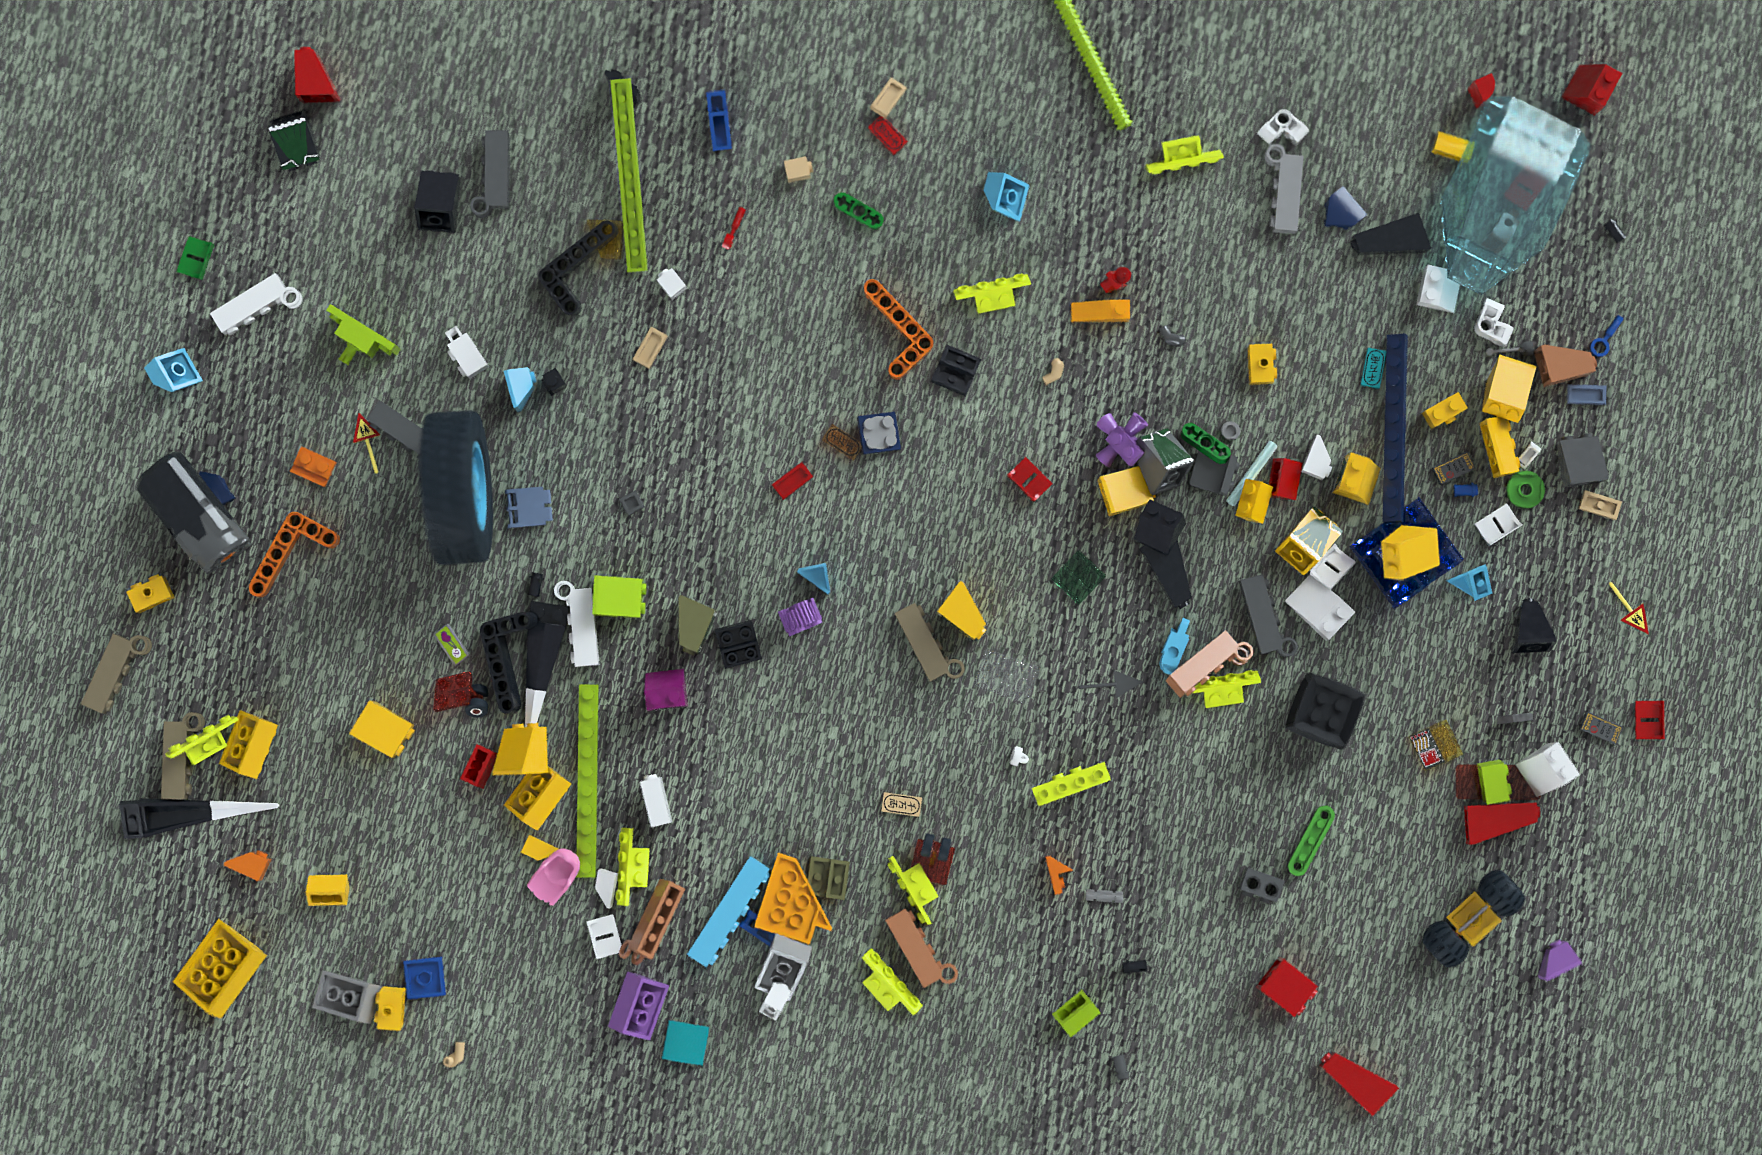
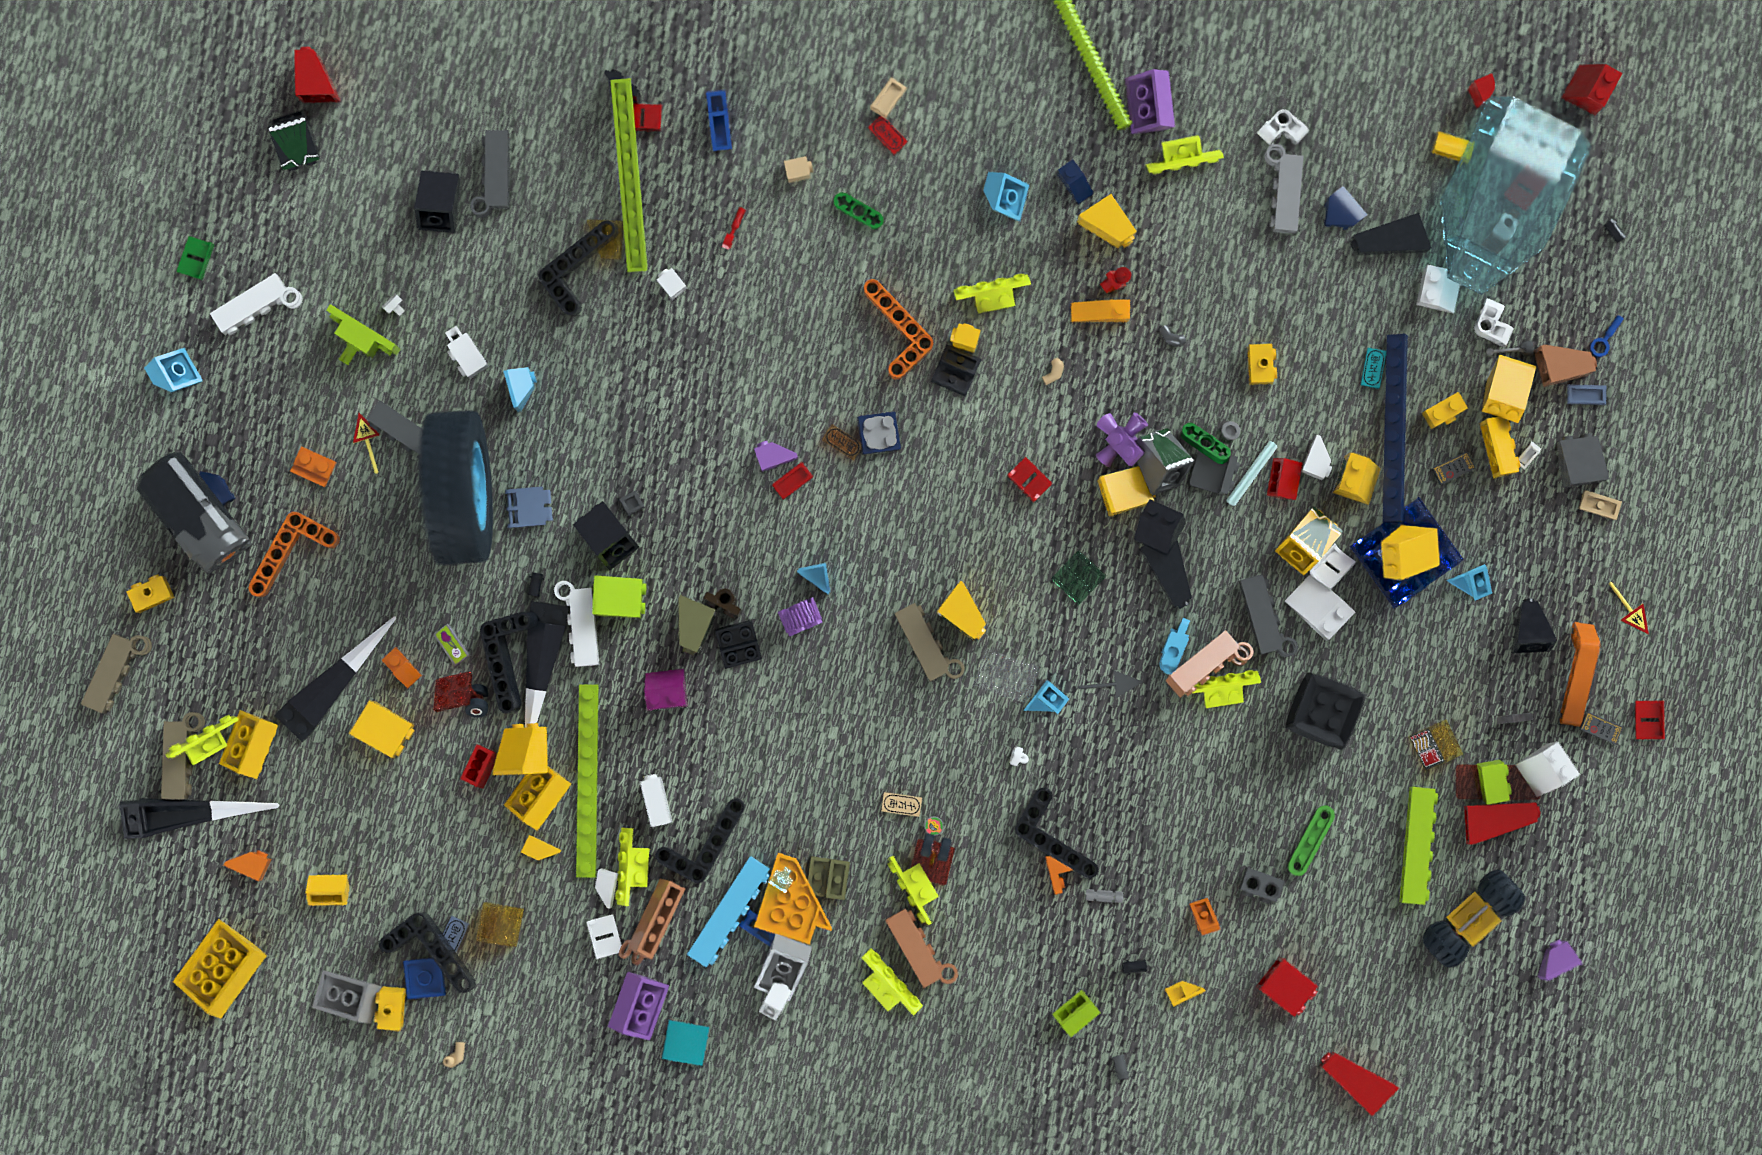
(312, 703): none -> black plate
(392, 304): none -> white tile
(401, 667): none -> orange slope
(432, 947): none -> black beam
(454, 933): none -> sand blue tile
(500, 924): none -> clear yellow slope
(553, 381): black brick -> none
(554, 876): bright pink hair -> none
(605, 535): none -> black slope
(650, 347): tan tile -> none
(652, 117): none -> red piece
(708, 847): none -> black beam
(714, 602): none -> dark brown plate
(773, 455): none -> medium lavender slope
(781, 879): none -> clear light blue tile
(933, 825): none -> tile
(965, 337): none -> yellow brick
(1047, 699): none -> medium azure slope
(1049, 840): none -> black beam
(1072, 783): neon yellow bracket -> none
(1075, 181): none -> dark blue slope
(1108, 222): none -> yellow slope
(1150, 101): none -> medium lavender slope
(1182, 991): none -> yellow tile
(1204, 916): none -> orange slope
(1254, 501): yellow brick -> none
(1417, 845): none -> lime brick
(1466, 490): blue pin -> none
(1506, 520): white piece -> none
(1514, 489): bright green tile -> none
(1582, 670): none -> orange beam

